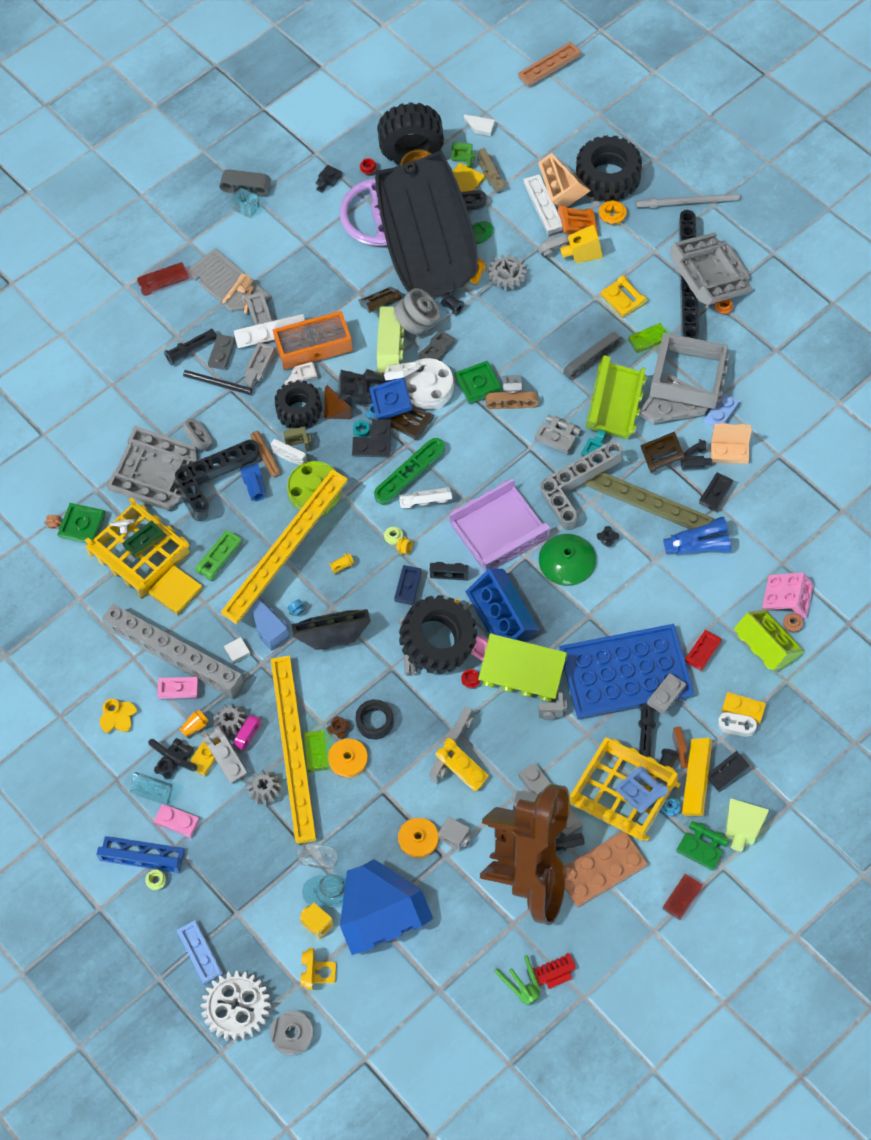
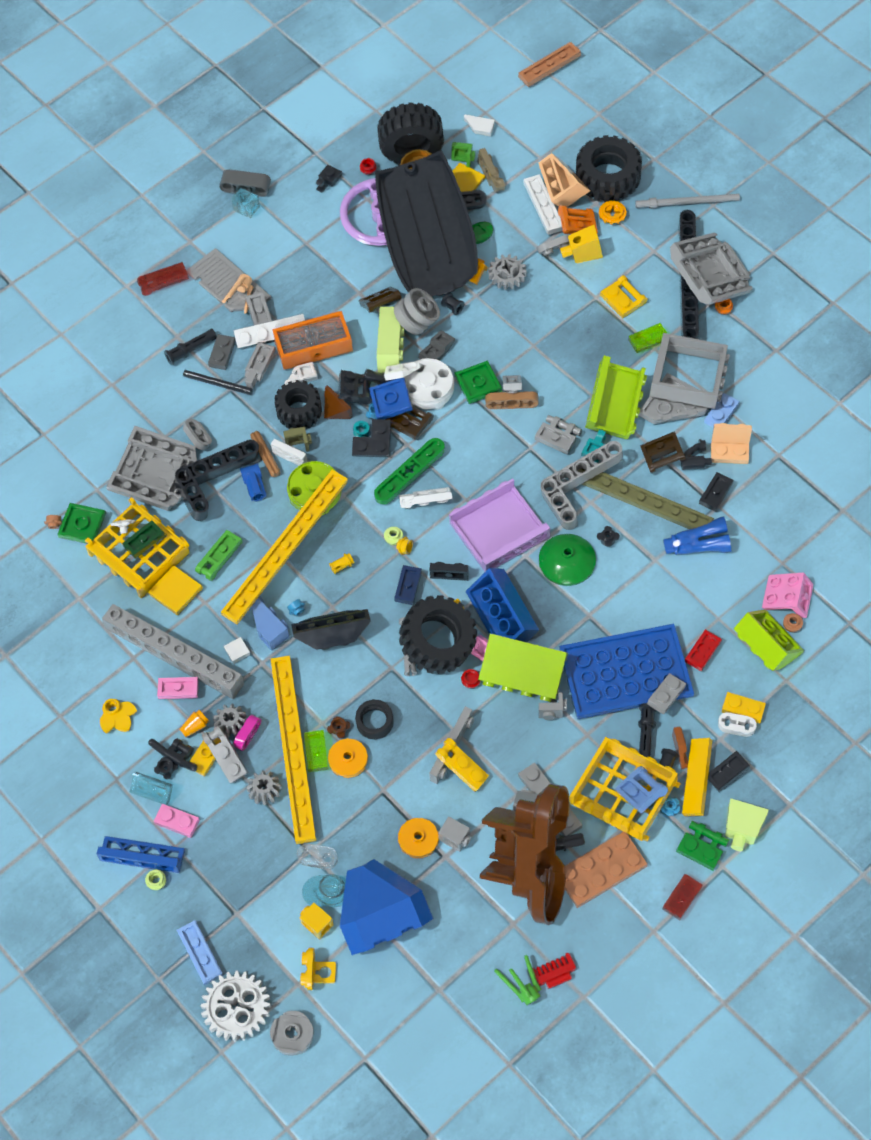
(592, 355): dark grey beam -> none

